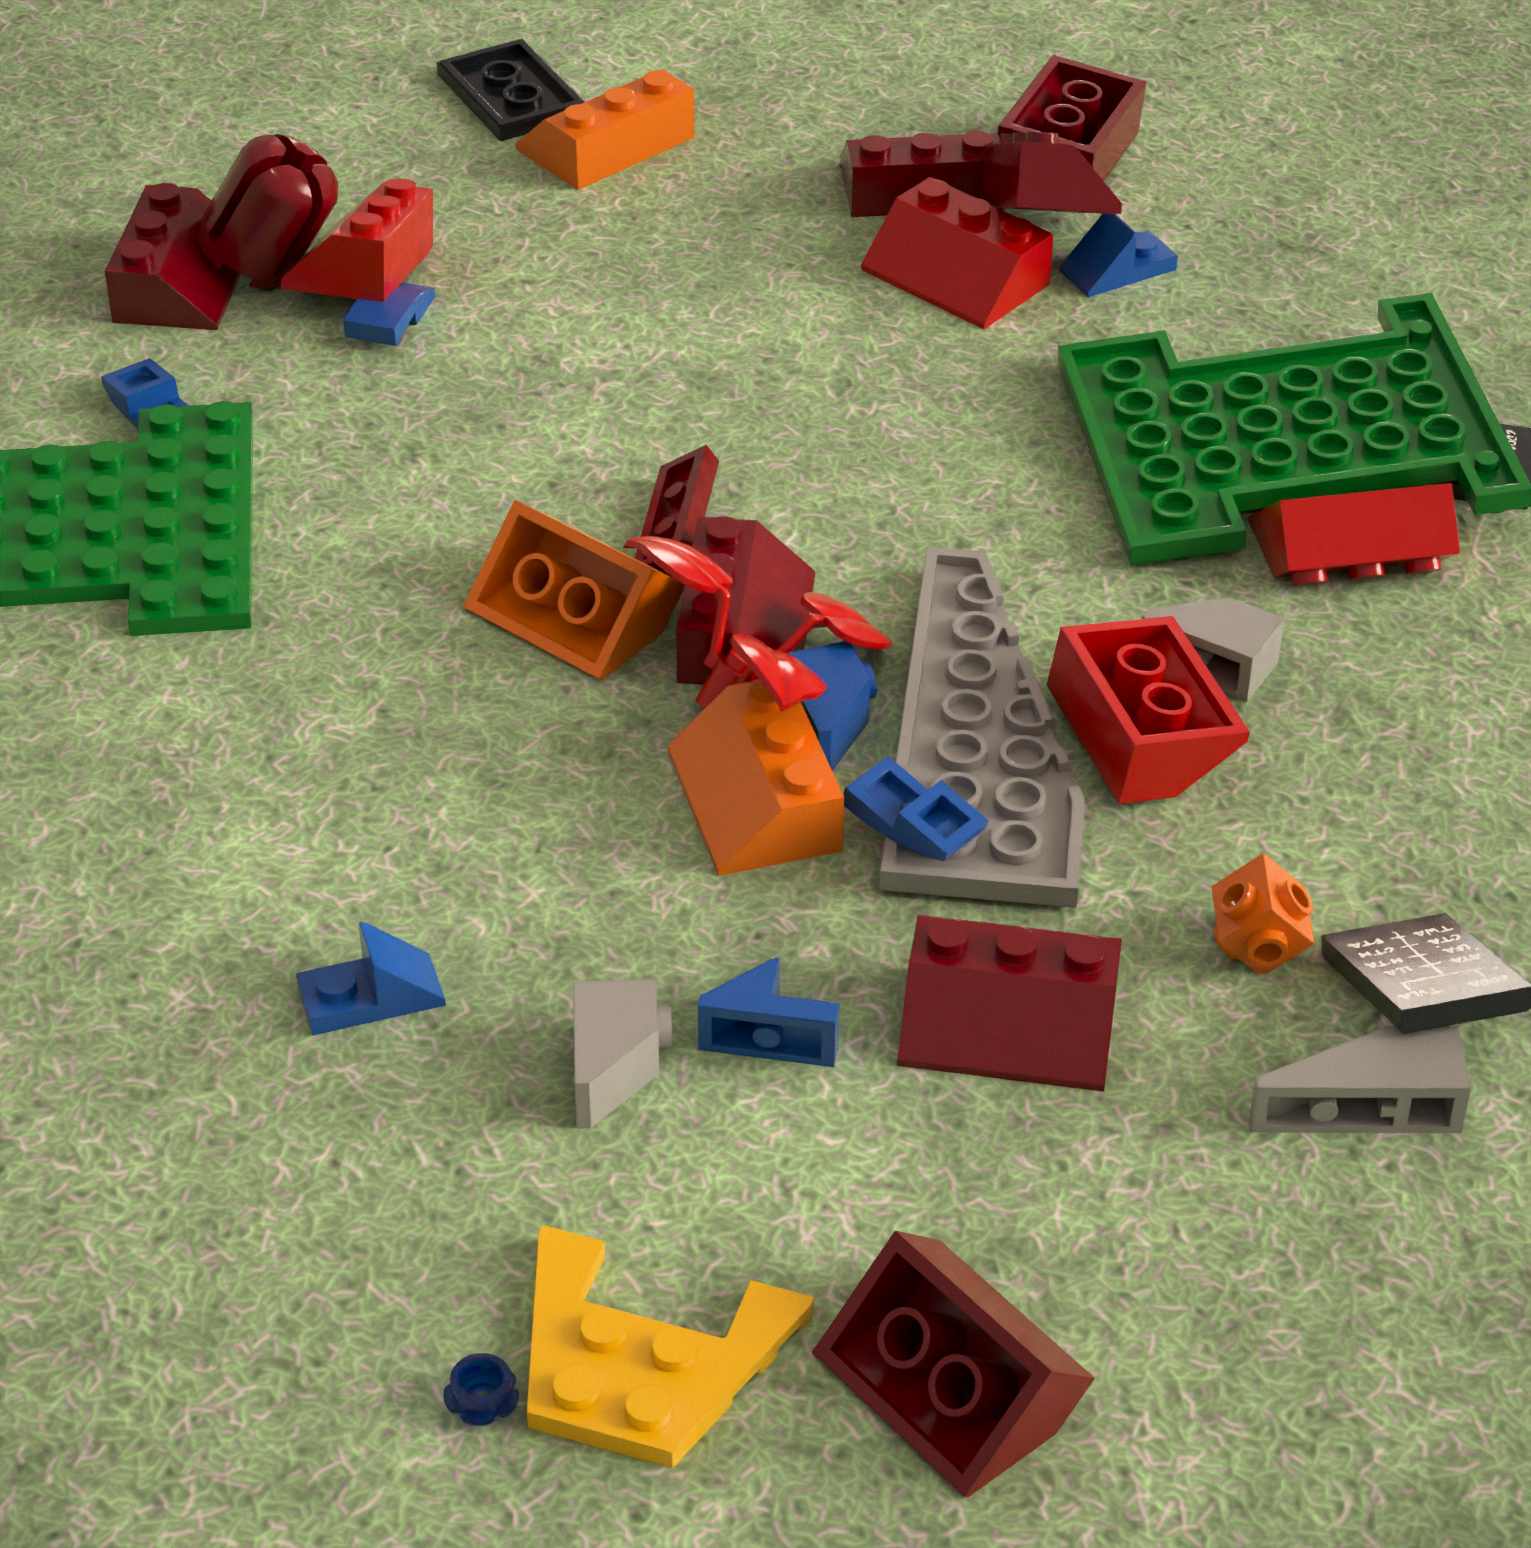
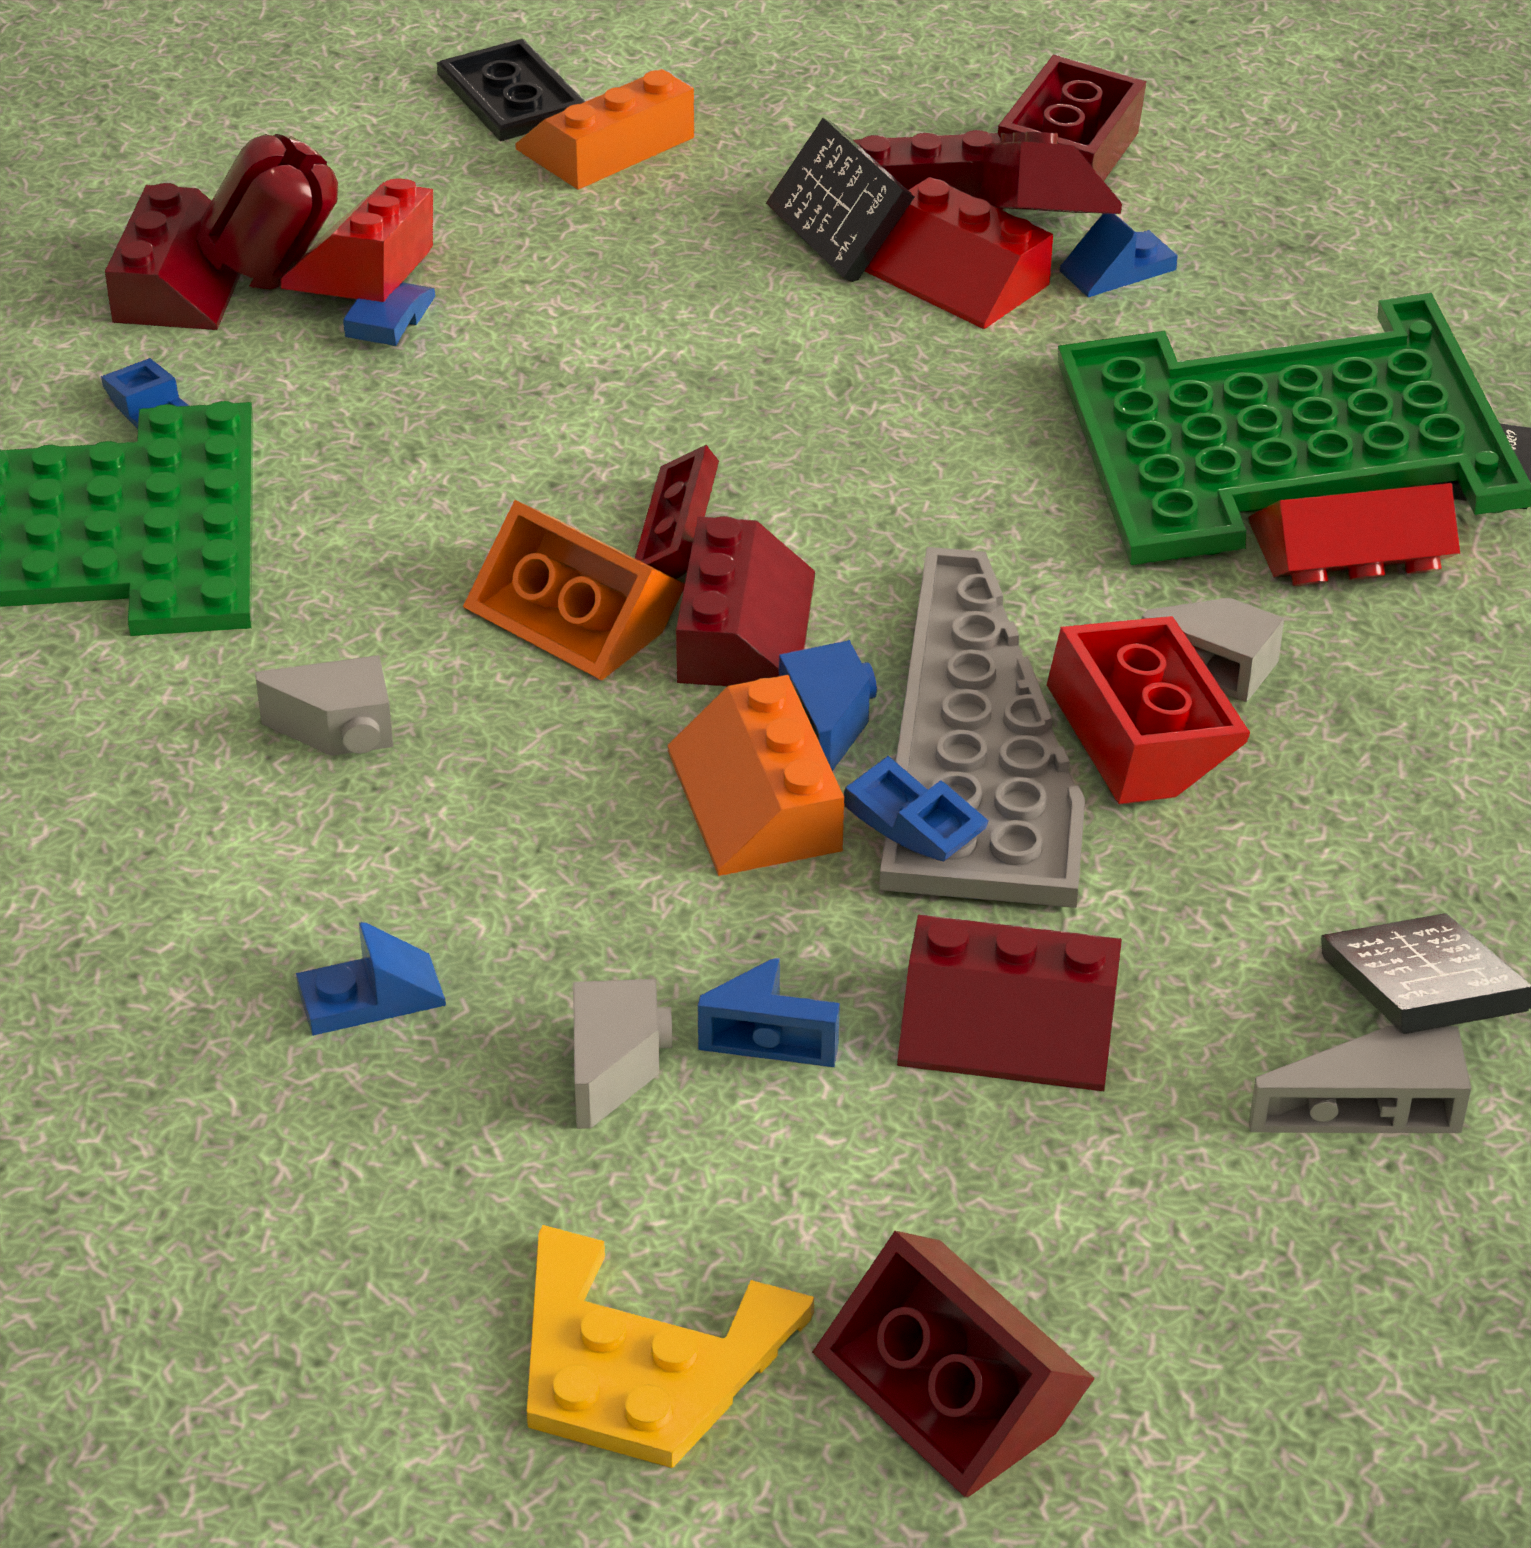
(329, 705): none -> light grey slope
(476, 1374): clear blue plate -> none
(750, 659): plant -> none
(839, 200): none -> black tile
(1262, 915): orange brick -> none

